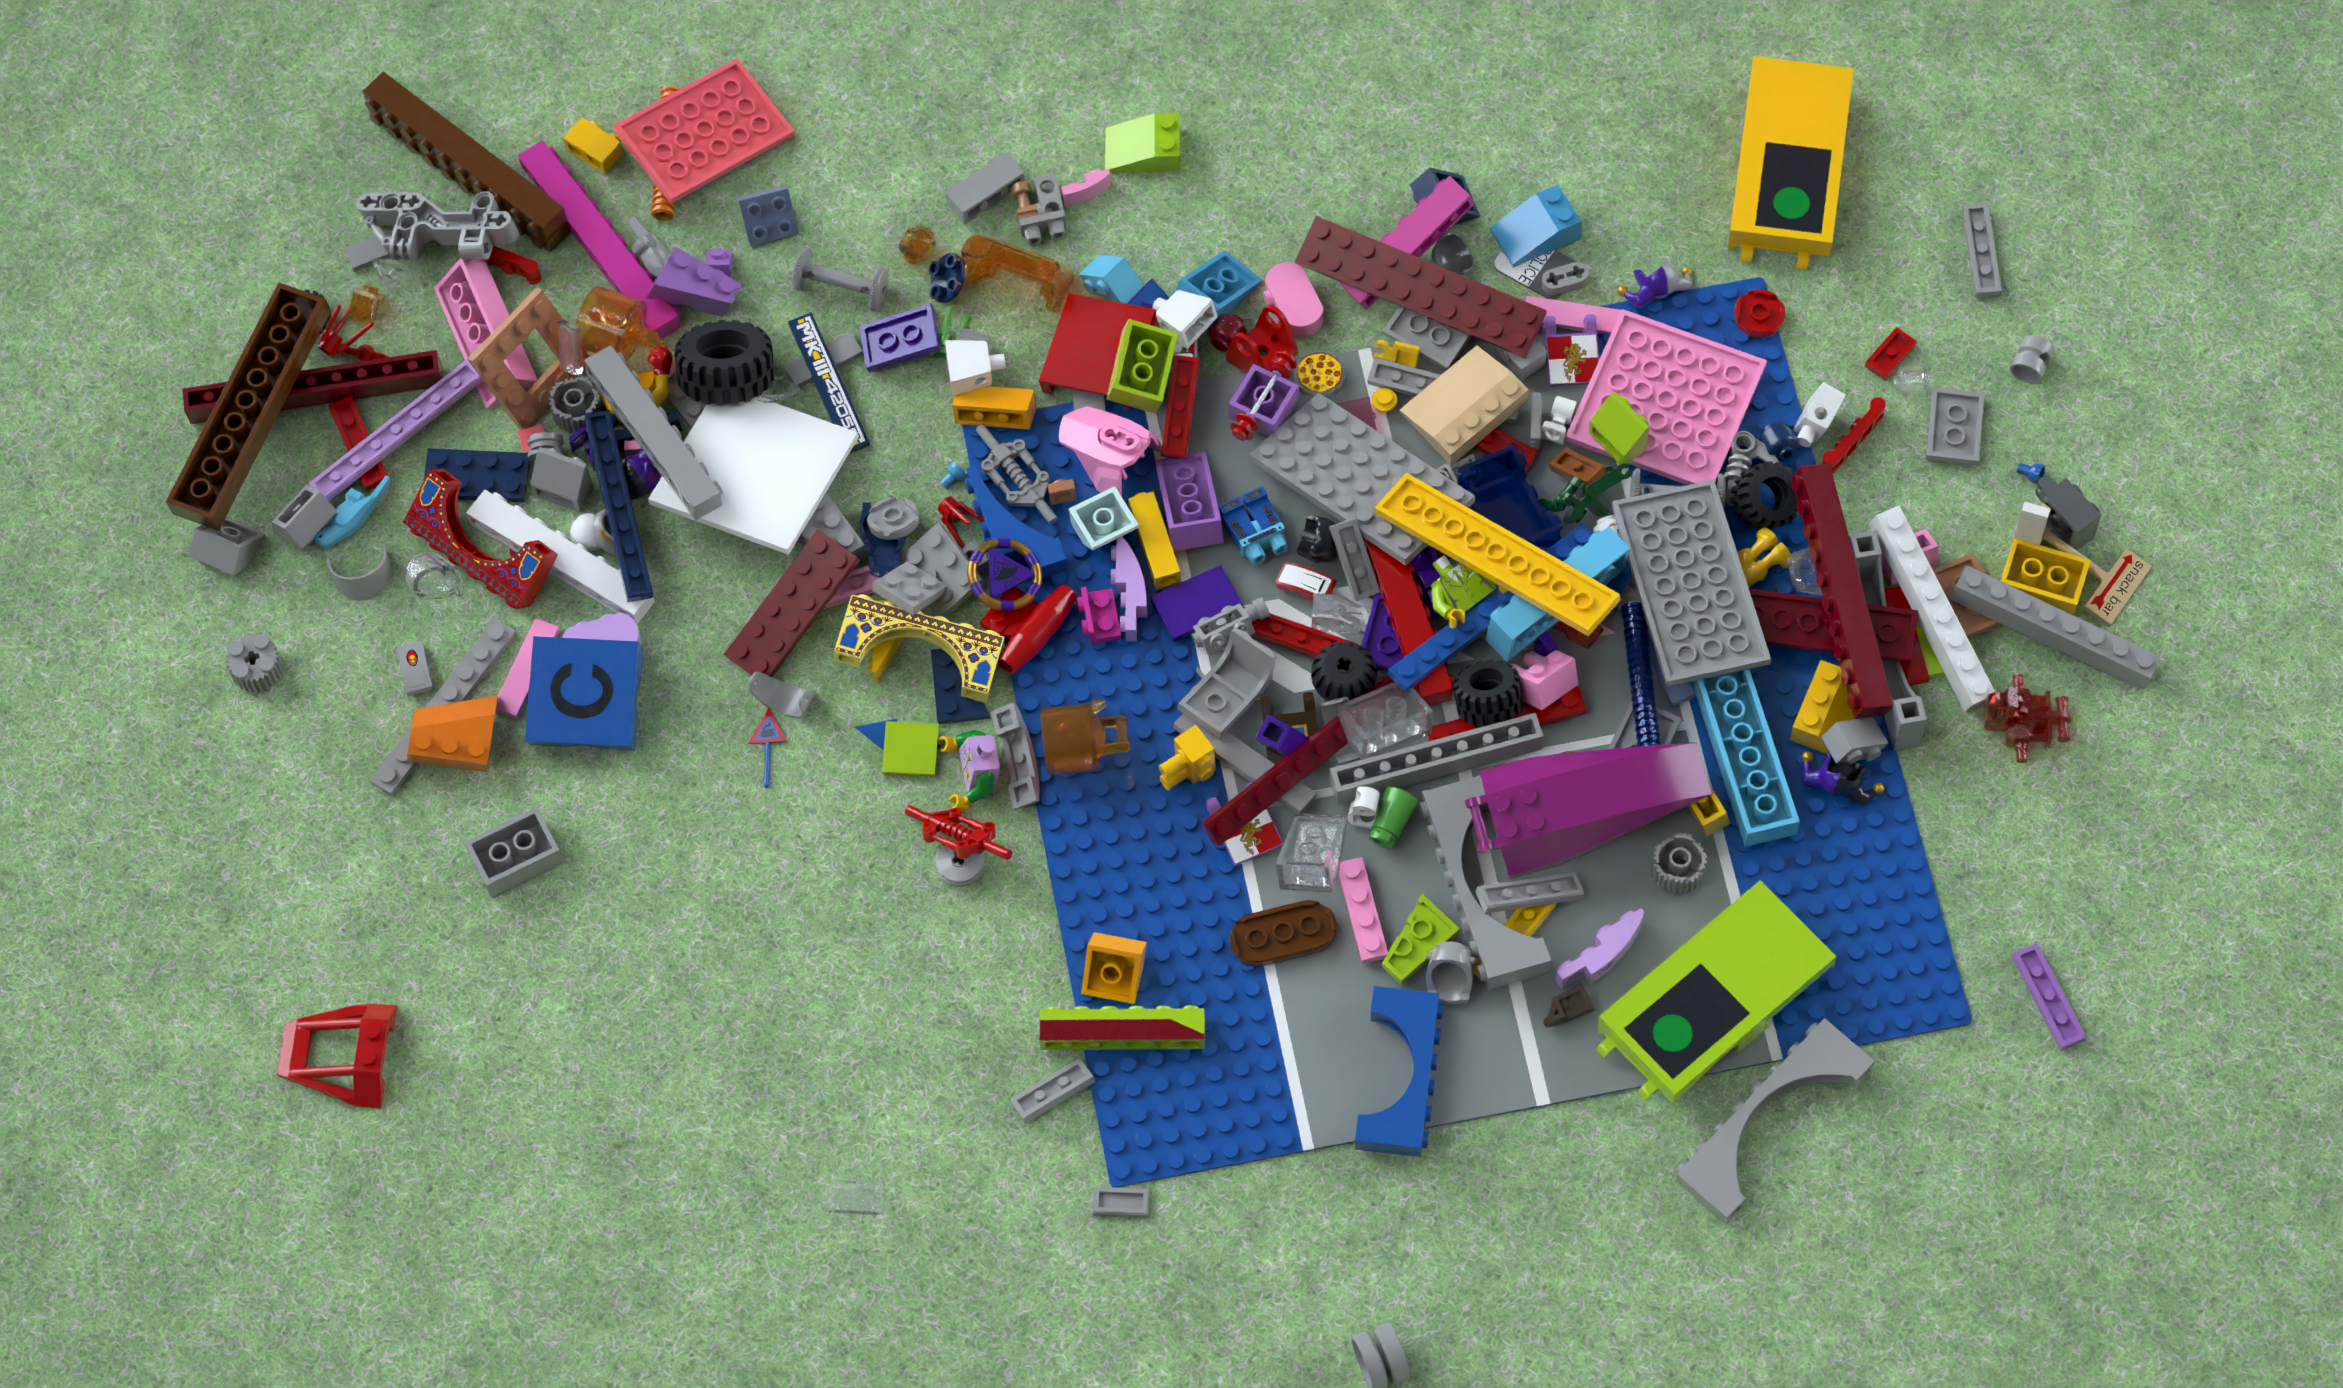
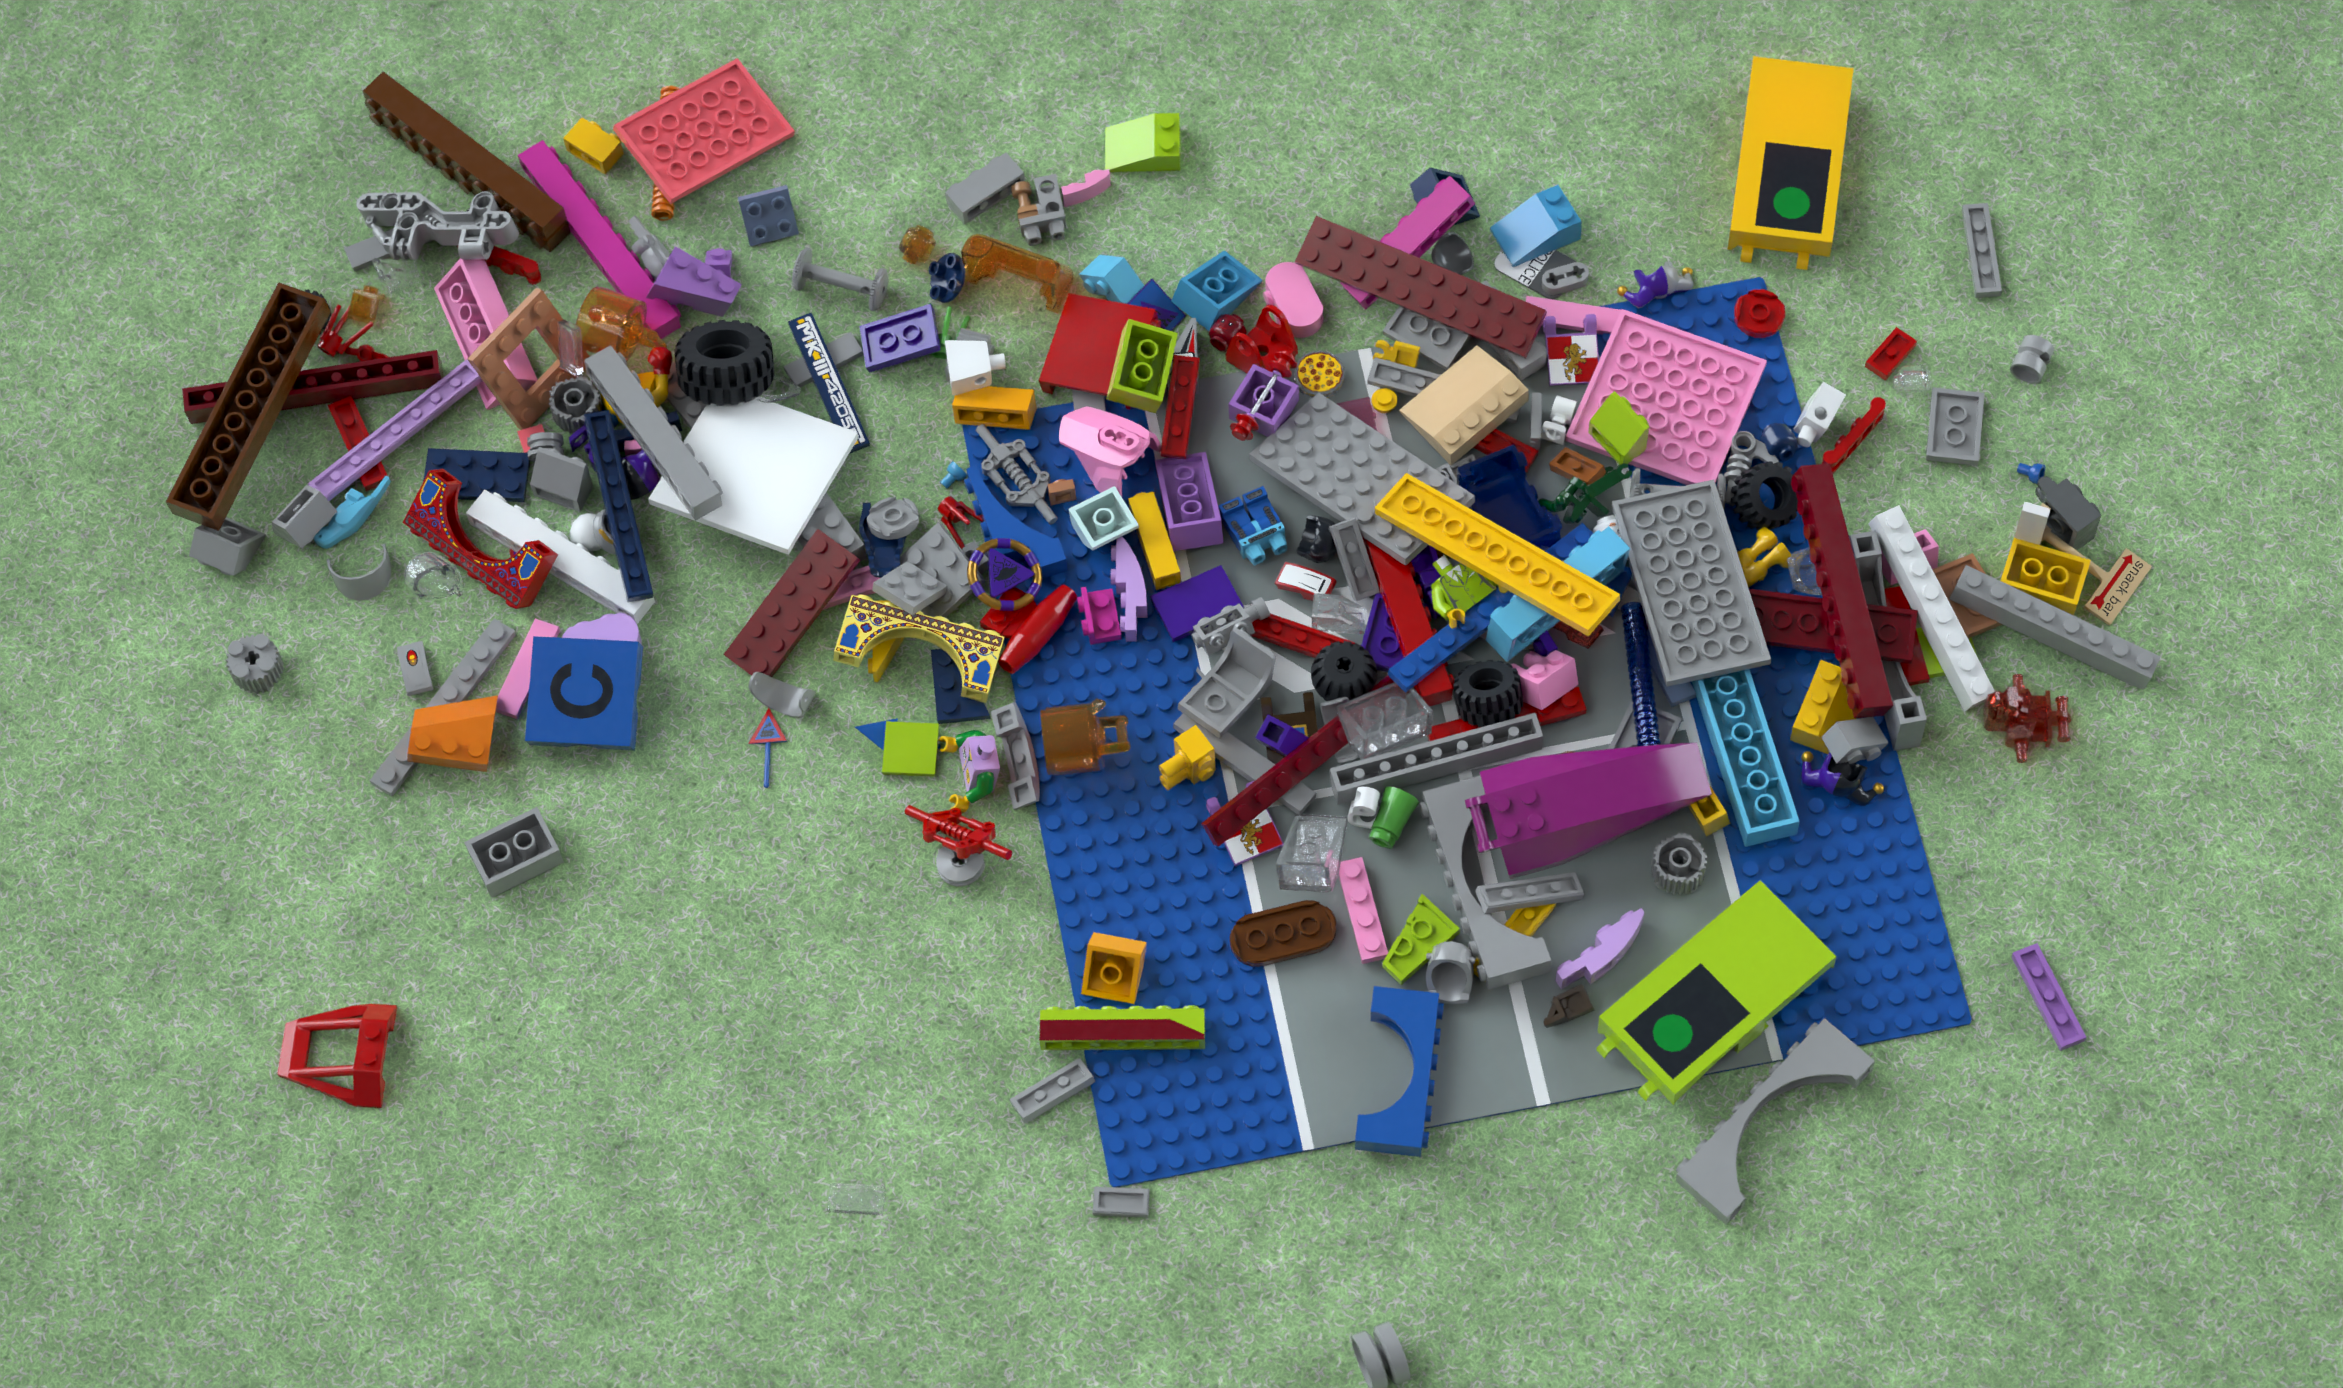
(1185, 315): white torso -> none

